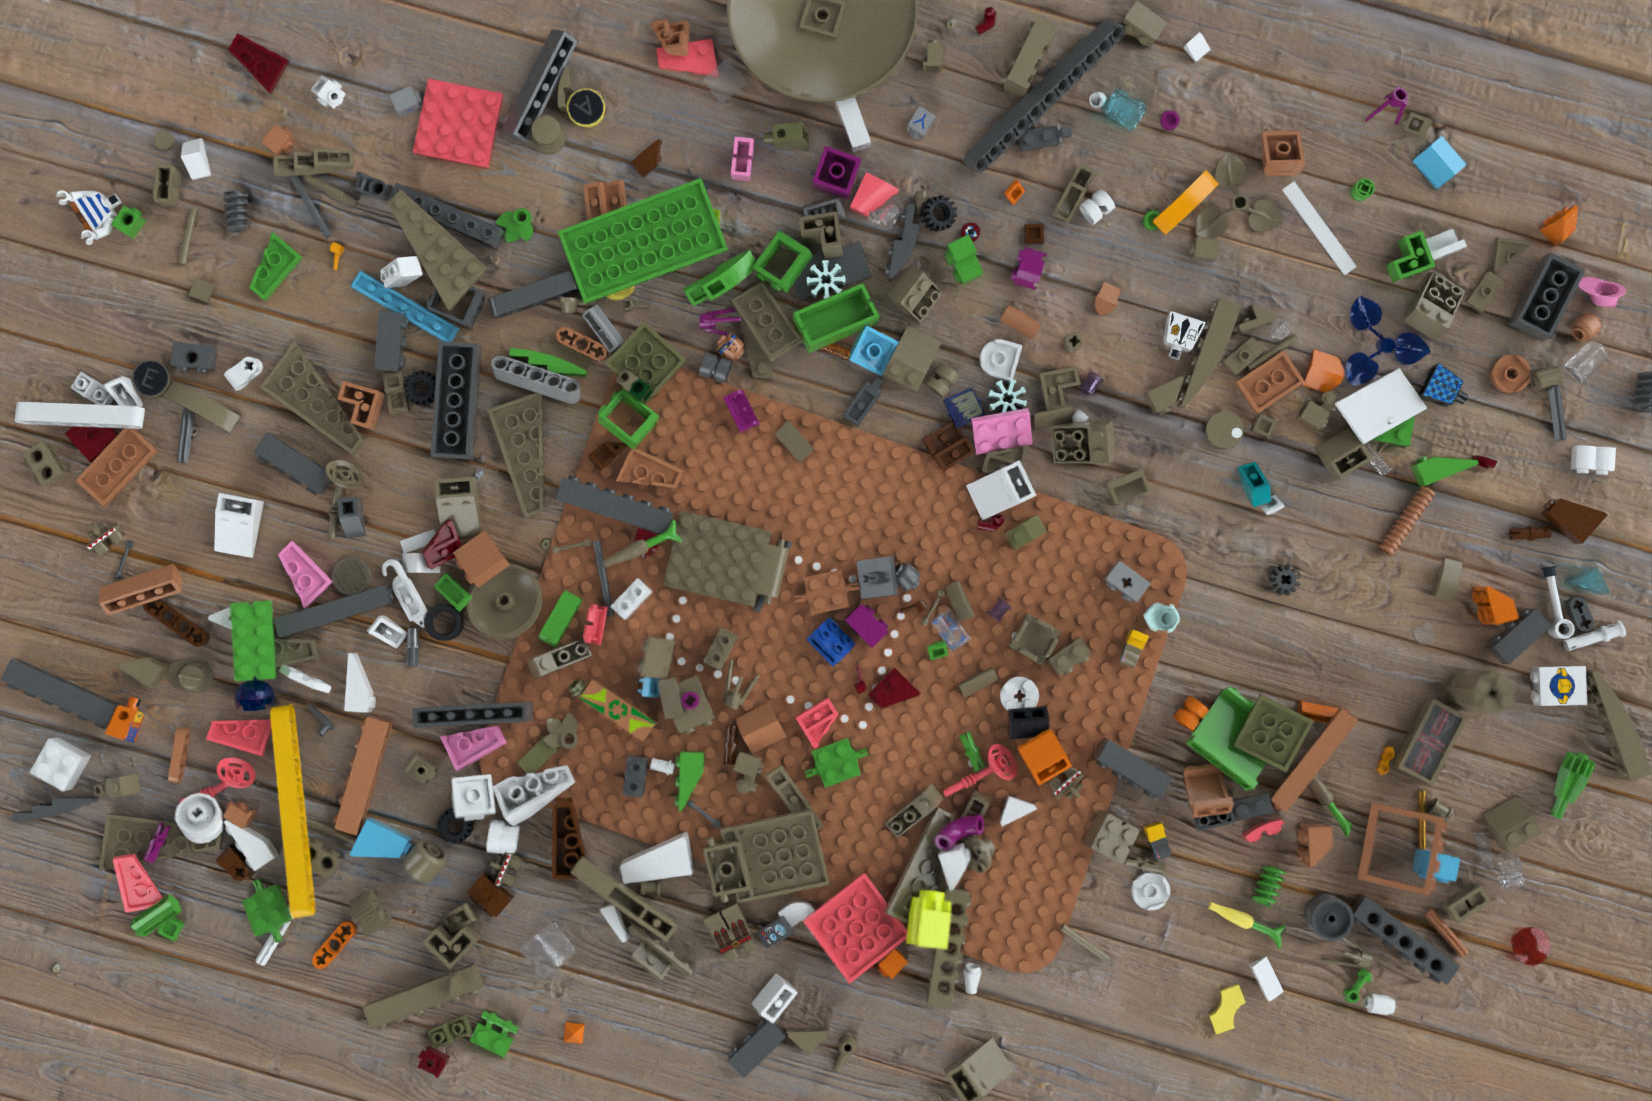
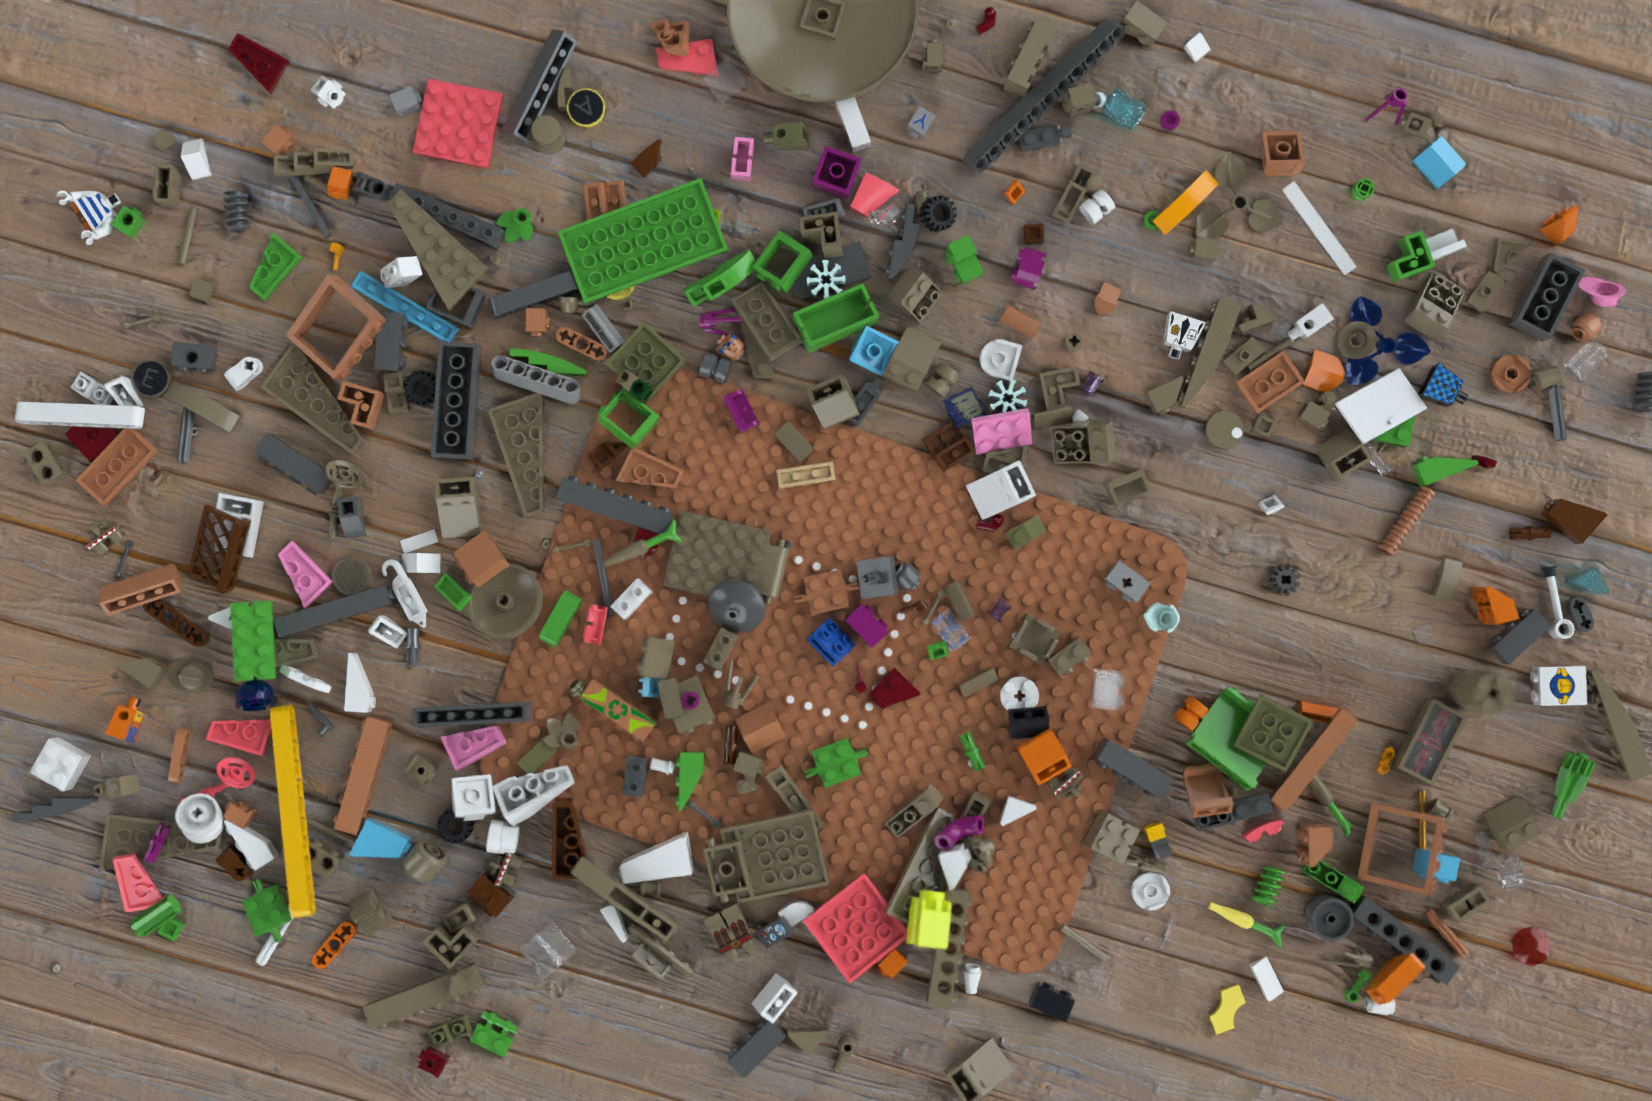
(60, 692): dark grey brick -> none
(157, 317): none -> dark tan hinge
(232, 556): none -> reddish brown fence
(311, 312): none -> nougat window
(339, 183): none -> orange brick
(441, 546): dark red wing -> none
(458, 624): black tyre -> none
(537, 321): none -> nougat brick
(558, 658): dark tan slope -> none
(574, 1033): orange slope -> none
(737, 598): none -> dark grey dish
(805, 475): none -> tan tile
(817, 720): coral wing -> none
(833, 401): none -> dark tan slope
(971, 229): dark red tile -> none
(995, 766): coral dish -> none
(1051, 1001): none -> black brick
(1079, 100): none -> dark tan brick
(1107, 689): none -> clear slope
(1132, 648): leg -> none
(1255, 484): teal slope -> none
(1315, 318): none -> white torso
(1335, 881): none -> bright green slope
(1350, 334): none -> dark tan dish
(1394, 977): none -> orange slope
(1593, 459): white brick -> none
(1603, 634): white pin -> none

